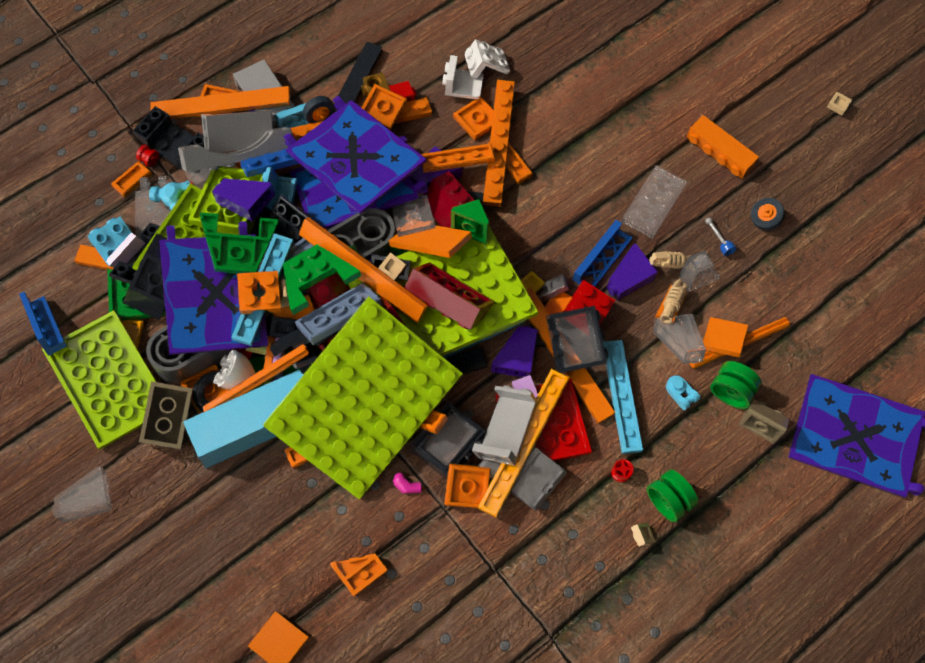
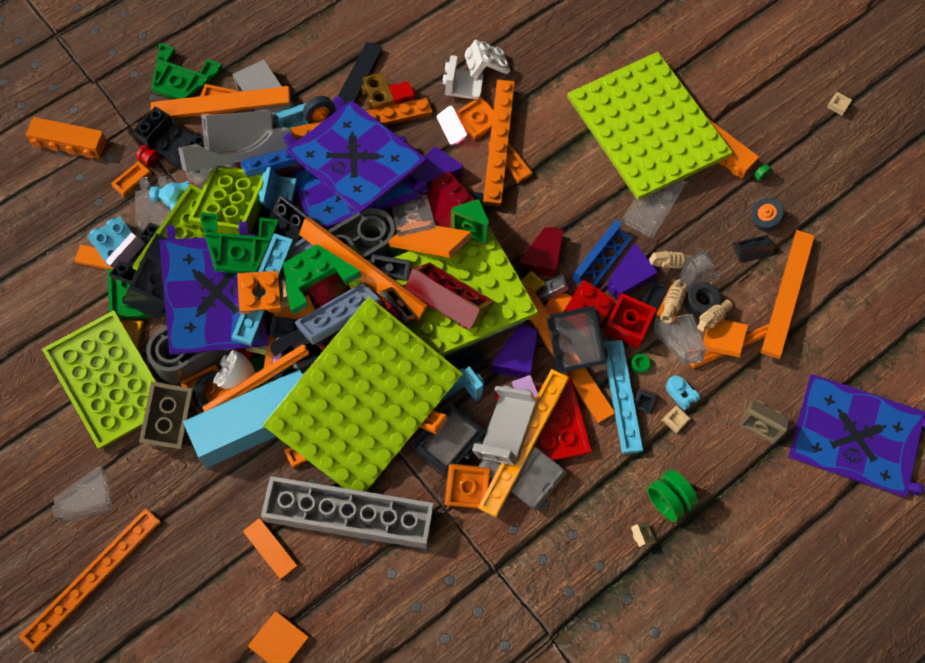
(43, 323): blue fence -> none
(66, 138): none -> orange brick
(89, 580): none -> orange tile
(177, 81): none -> green wing
(244, 196): dark purple slope -> none
(270, 549): none -> orange tile
(347, 512): none -> light grey brick
(359, 572): orange wing -> none
(384, 105): orange tile -> none
(392, 266): tan plate -> none
(399, 305): none -> black slope
(404, 485): dark pink arm -> none
(452, 126): none -> tile
(458, 158): orange tile -> none
(469, 380): none -> medium azure bracket
(543, 253): none -> dark red slope
(625, 468): red wheel -> none
(629, 320): none -> red brick
(640, 364): none -> green tile
(645, 400): none -> black slope
(649, 125): none -> lime plate
(655, 295): none -> black tile
(676, 419): none -> tan tile
(701, 289): none -> black tyre
(714, 315): none -> tan hinge
(726, 247): hinge -> none
(736, 384): green wheel -> none
(753, 248): none -> black slope
(763, 172): none -> green tile
(787, 295): none -> orange tile

